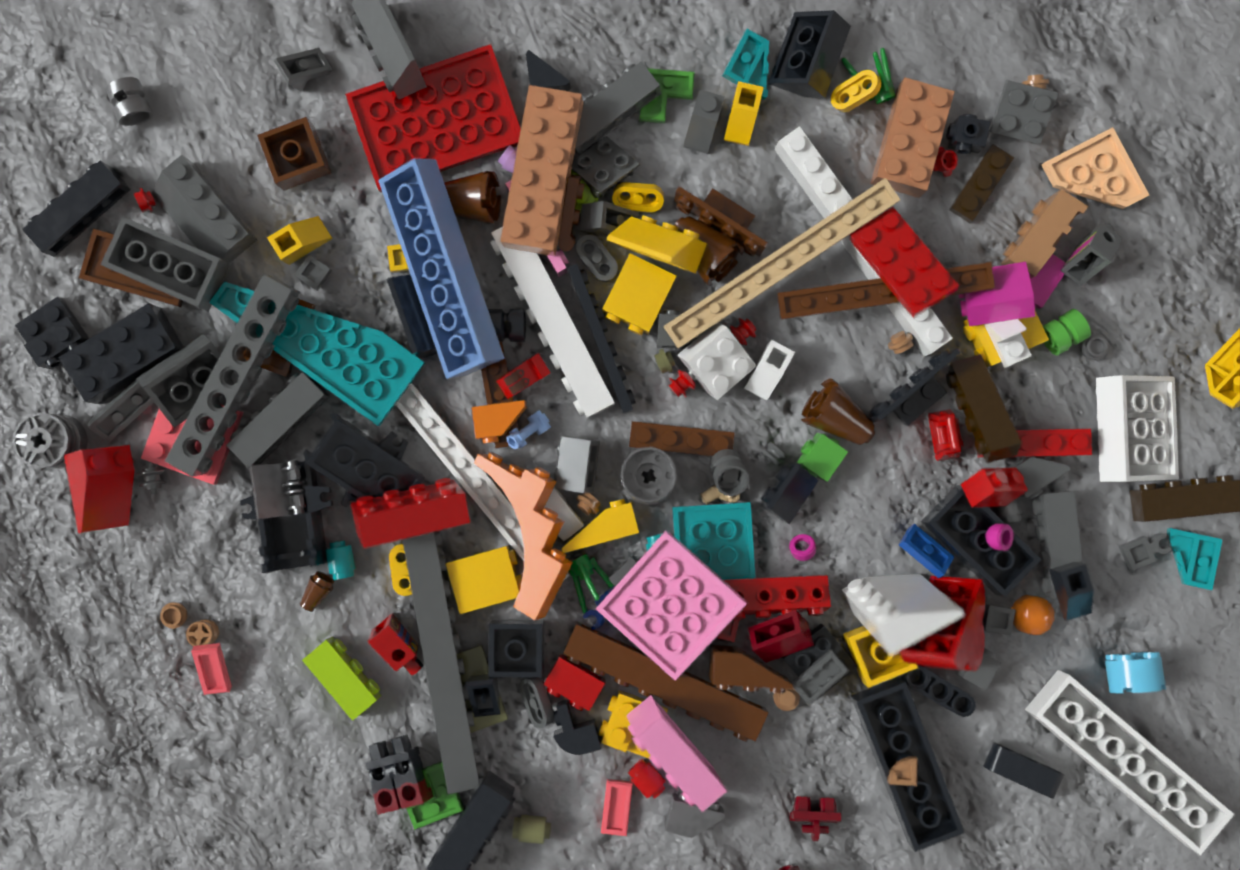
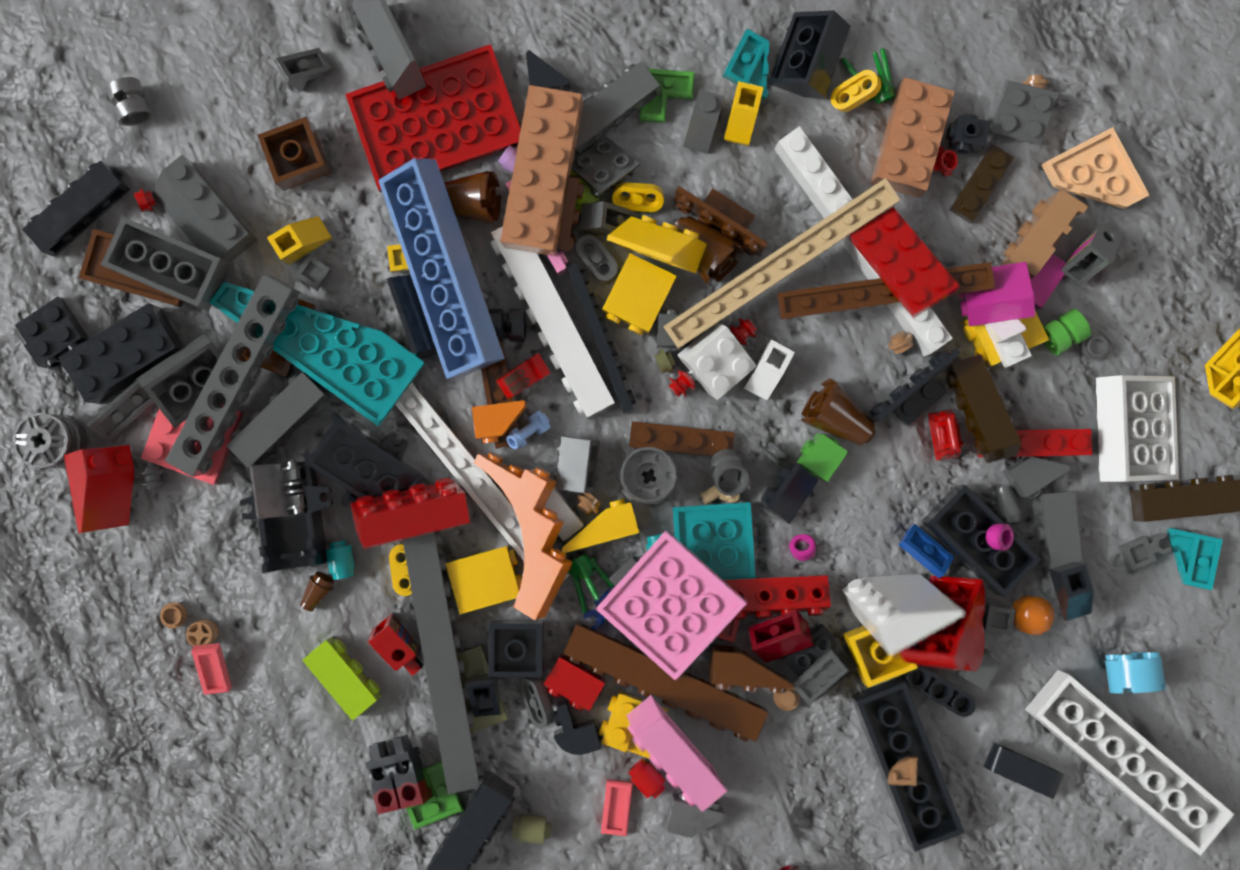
(826, 814): dark red hips -> none
(994, 487): red brick -> none

